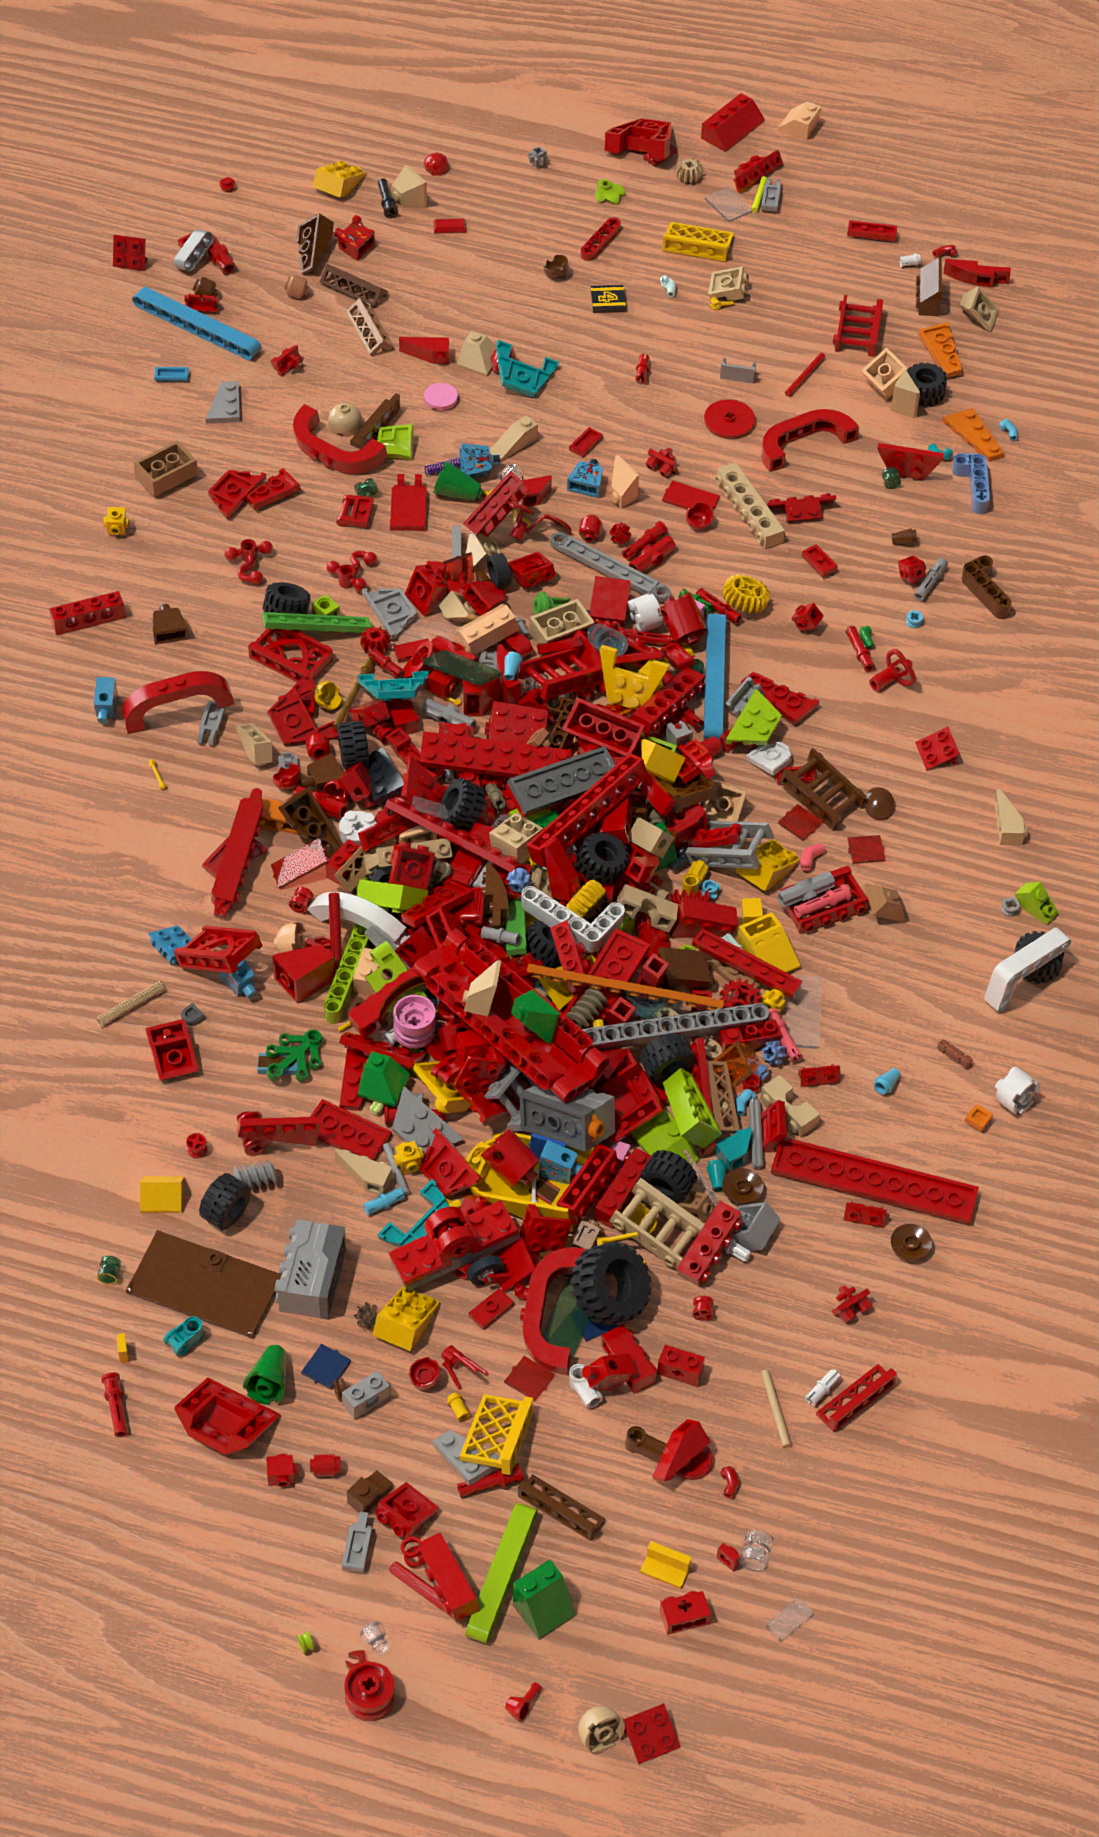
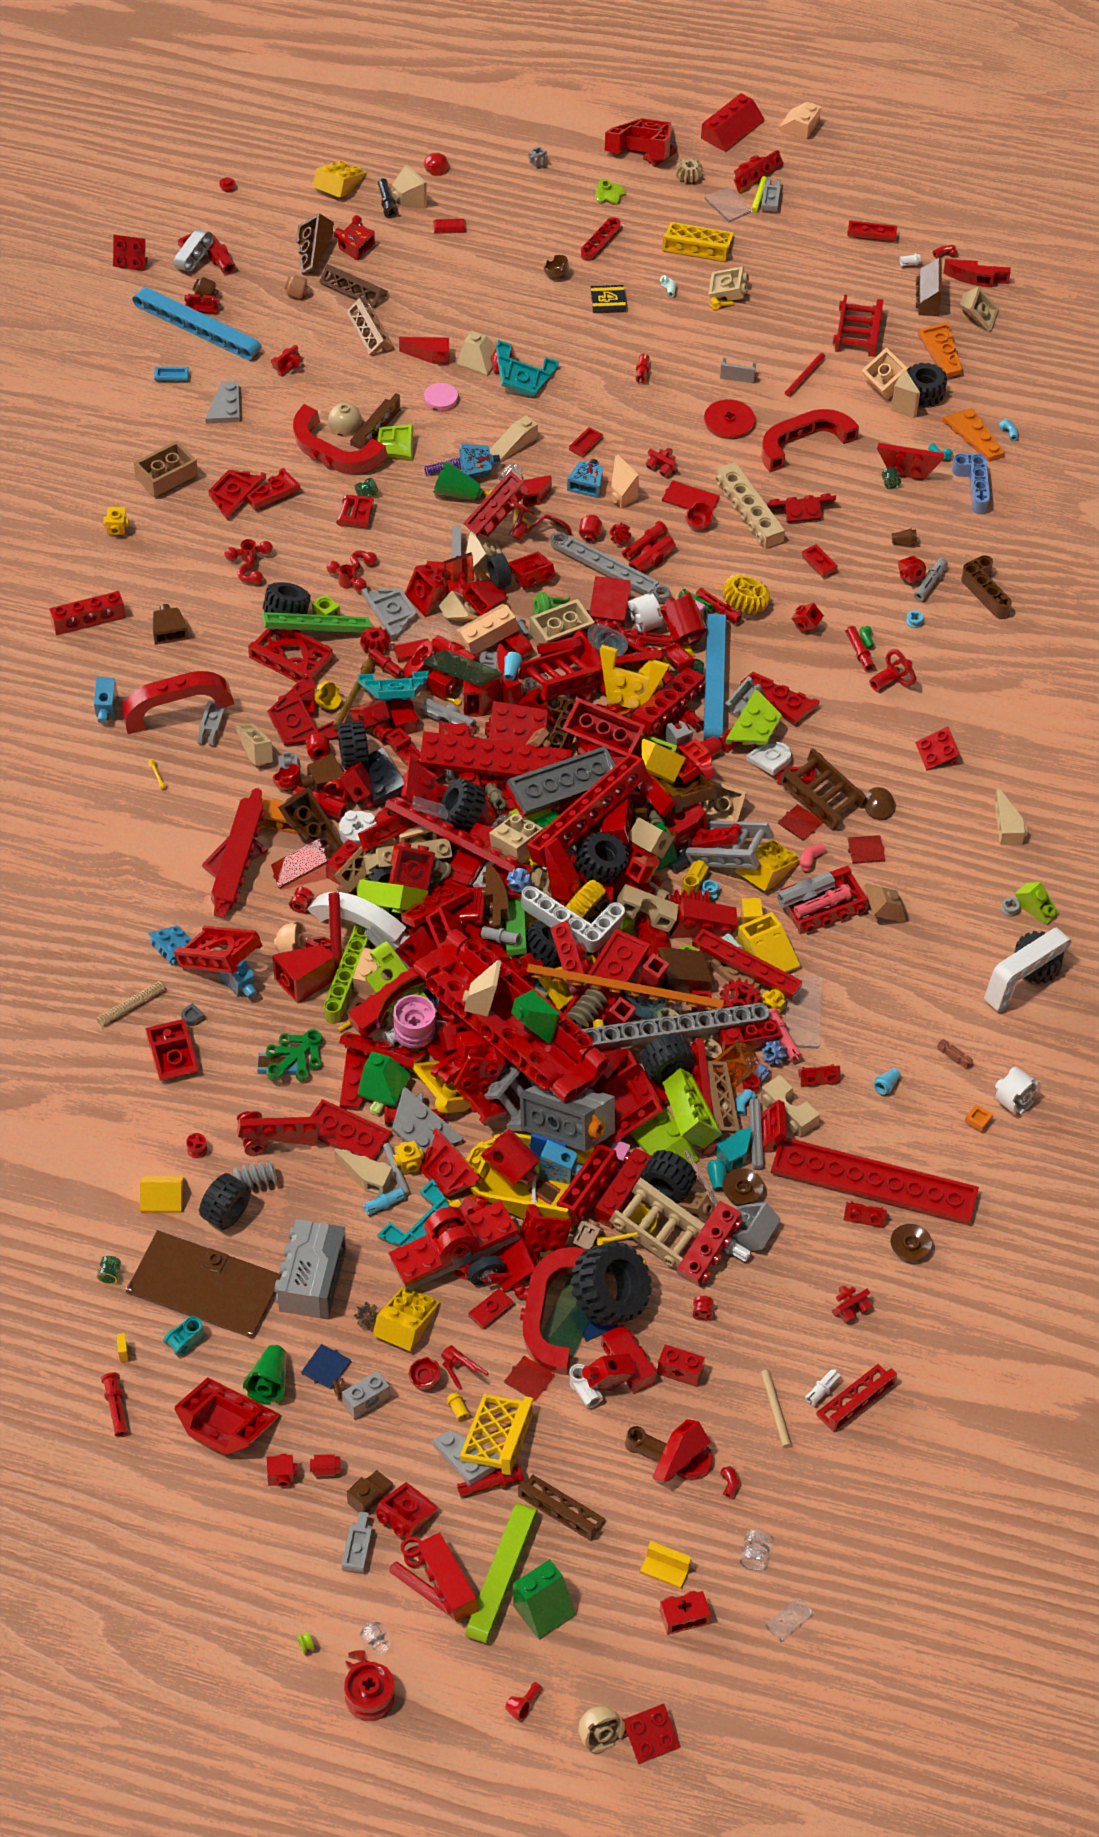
(408, 505): red tile -> none
(728, 1556): red plate -> none

